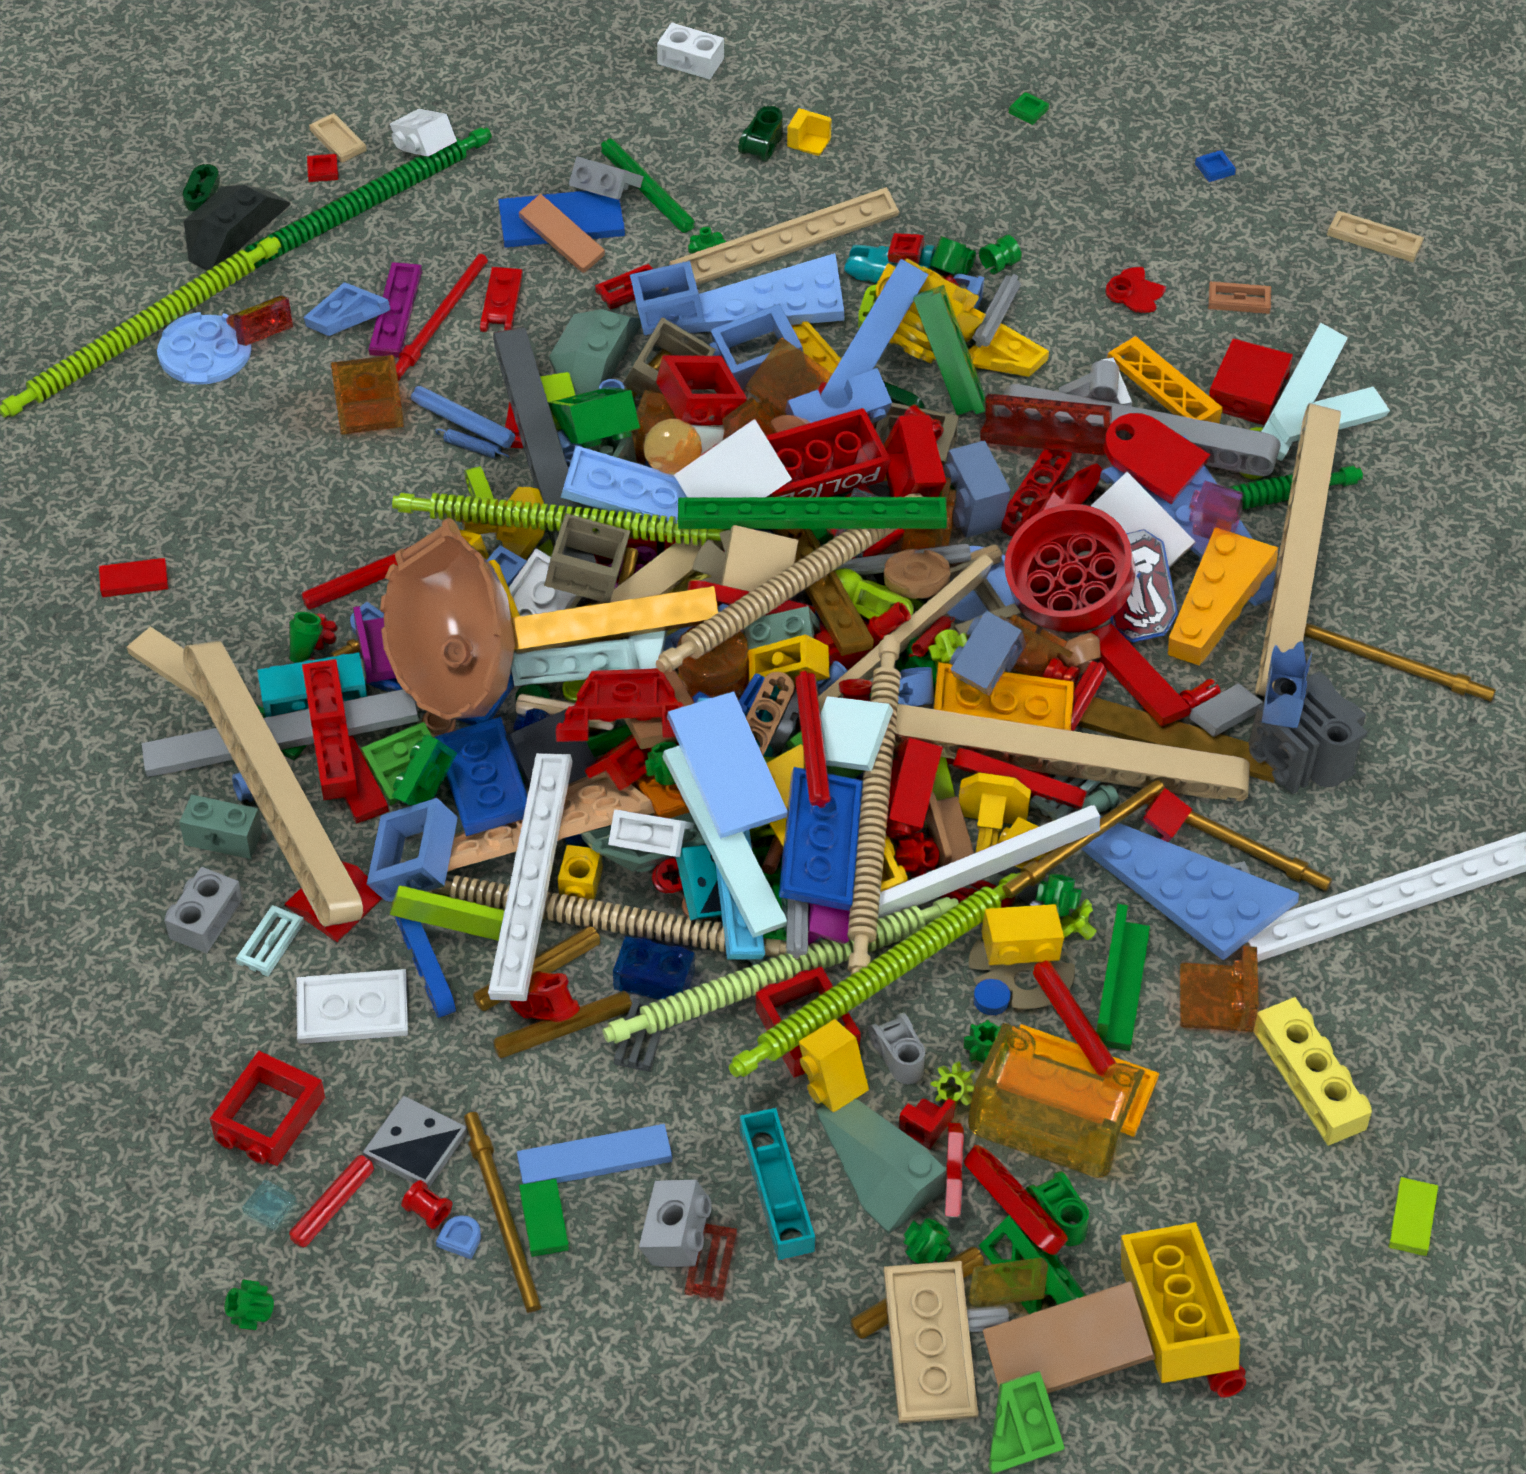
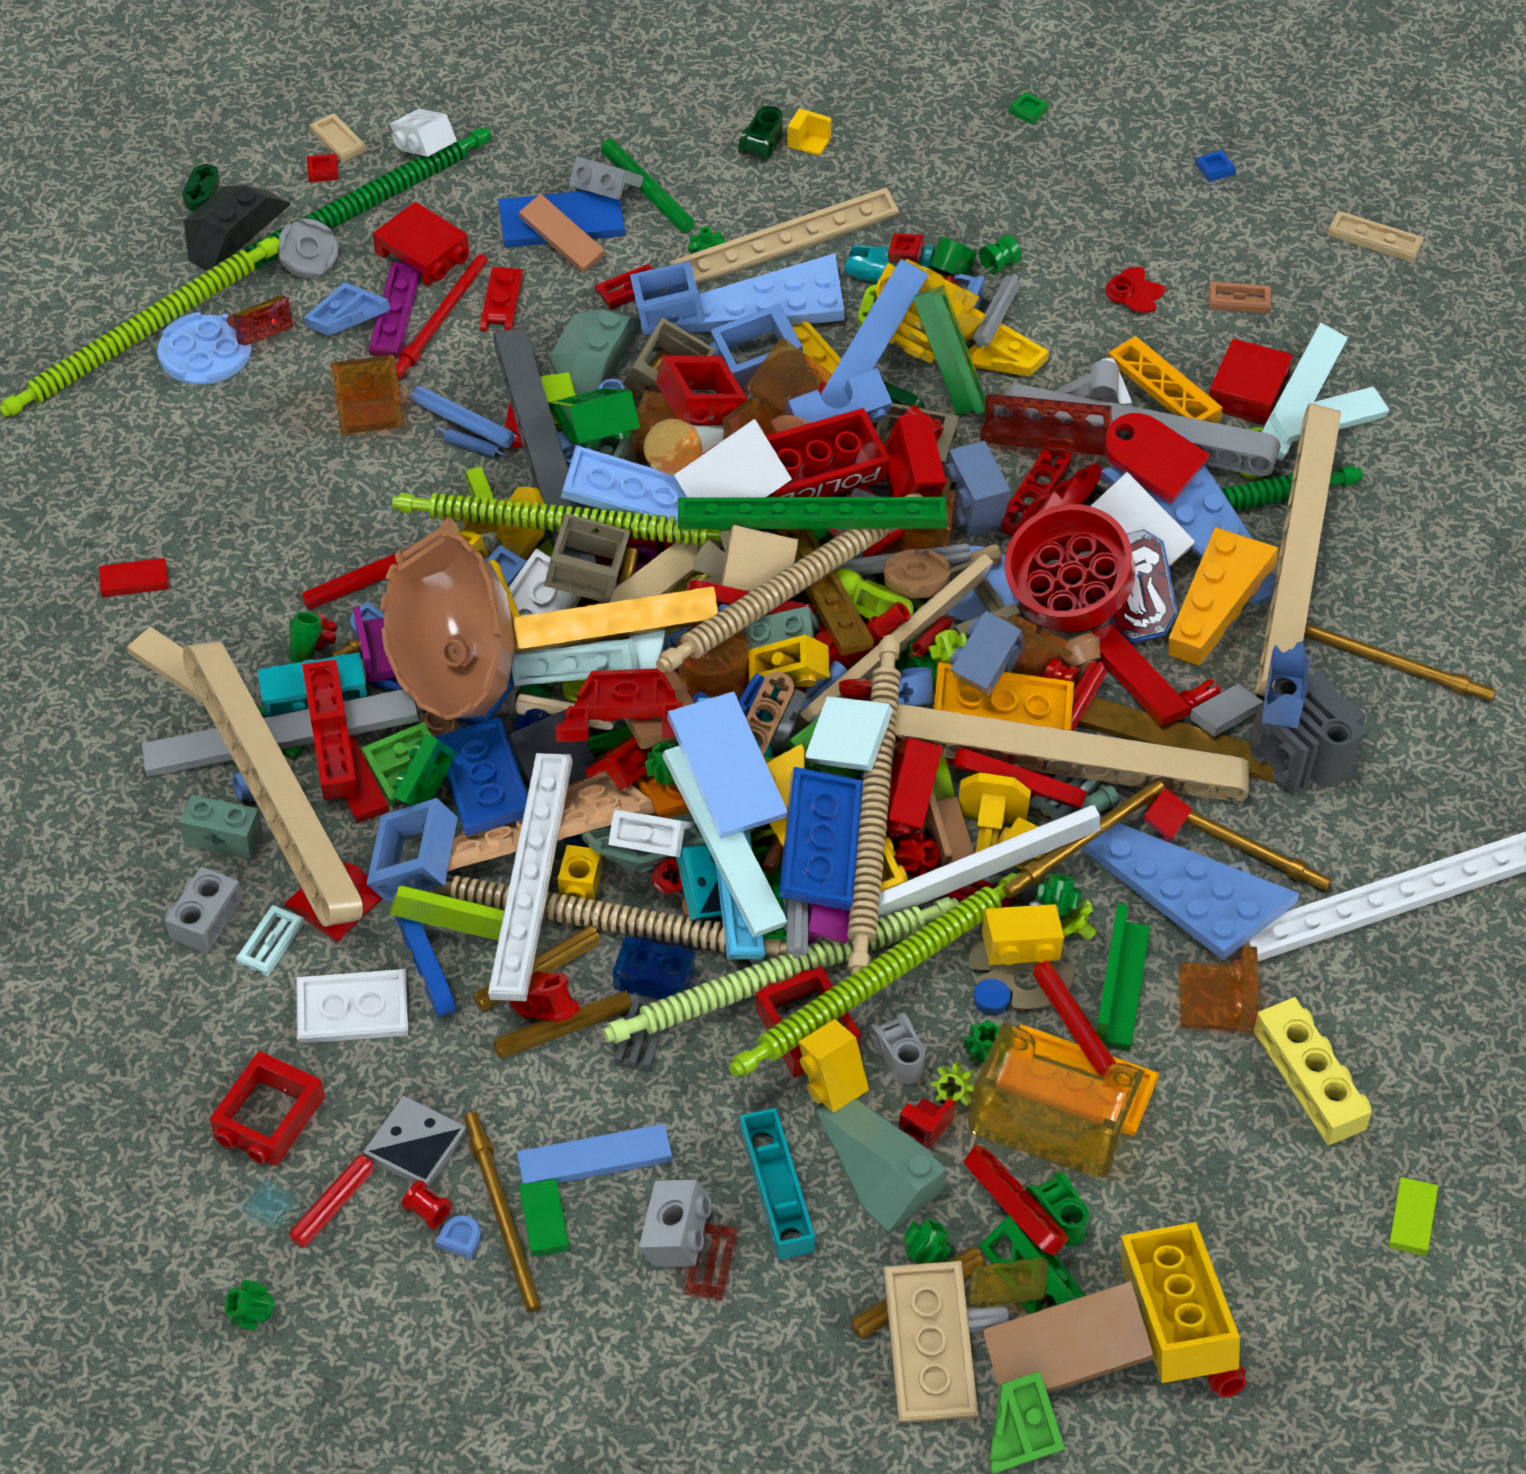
(307, 248): none -> light grey tile
(422, 242): none -> red panel
(690, 50): white brick -> none
(812, 739): red axle -> none
(953, 1181): tile -> none
(1214, 508): clear pink brick -> none

